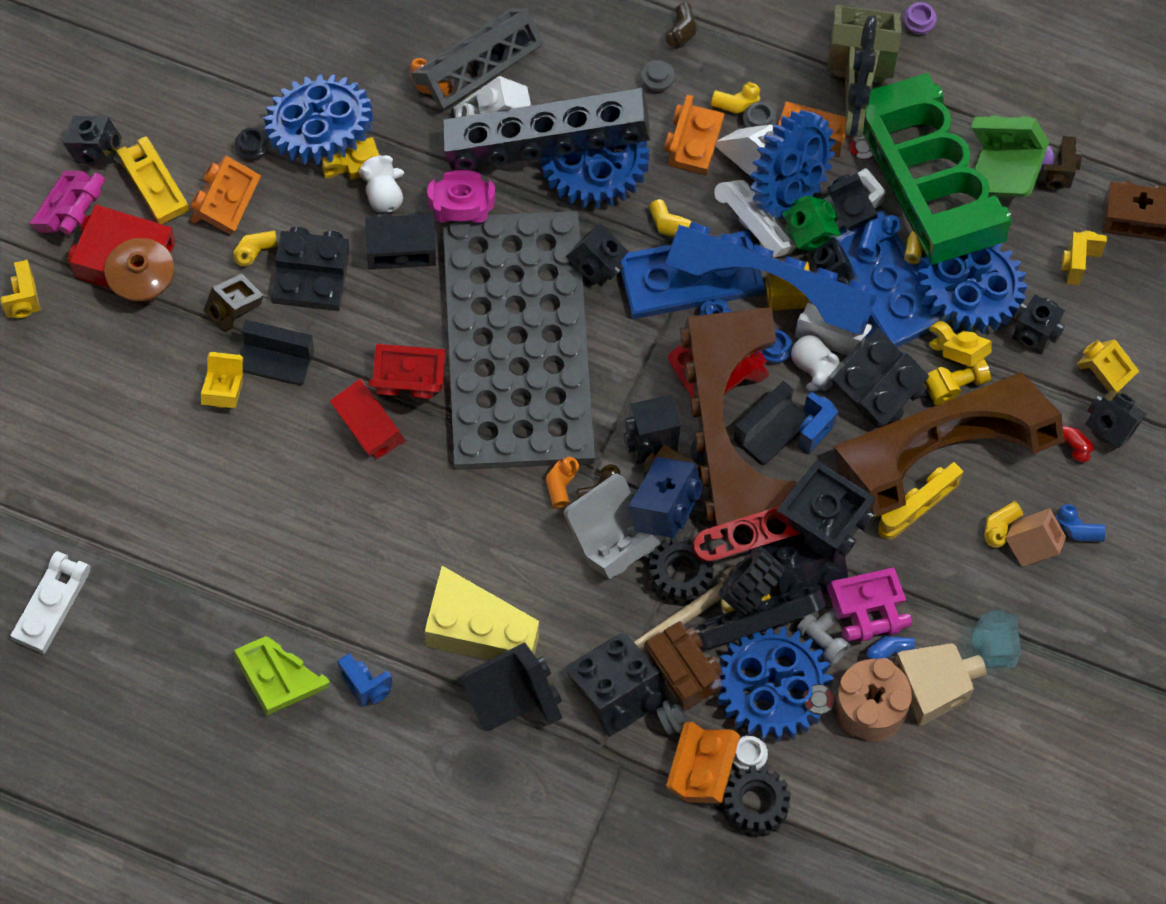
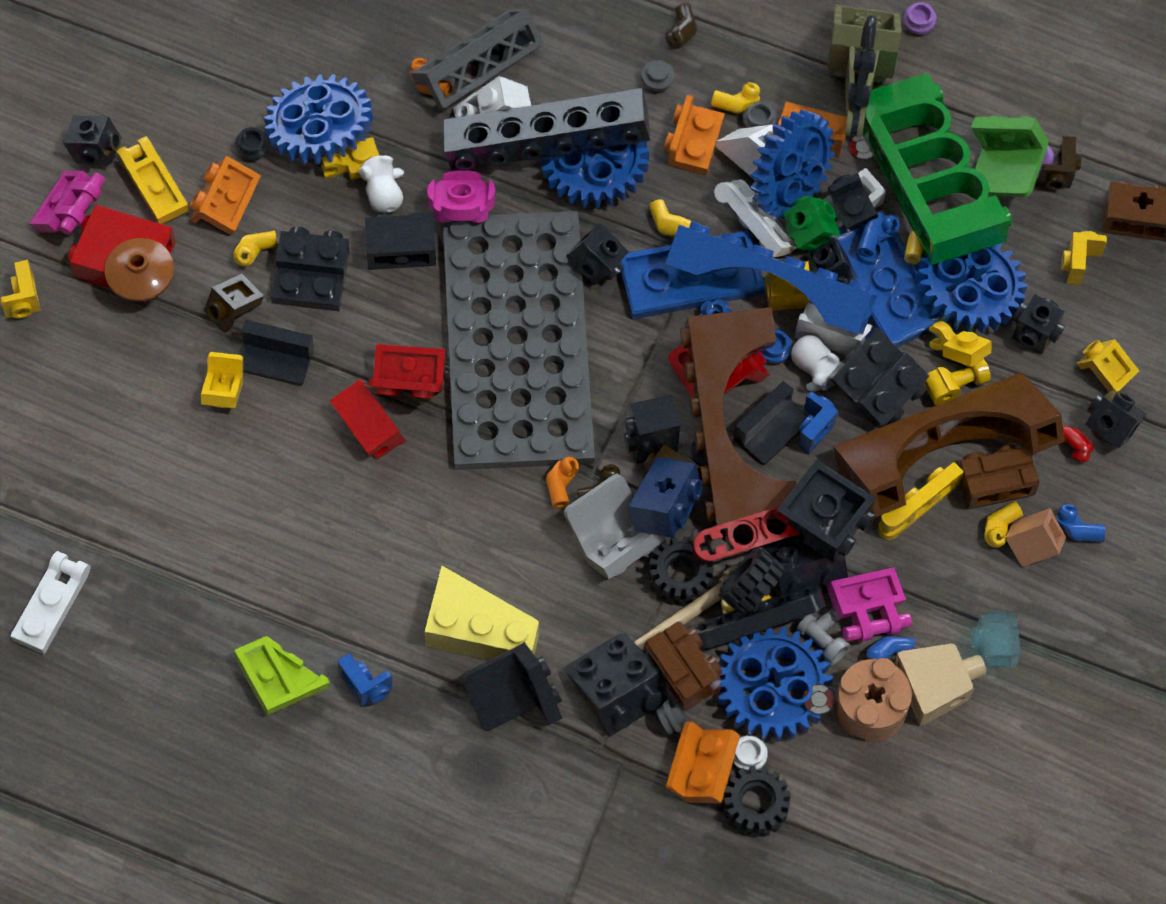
(998, 476): none -> reddish brown brick

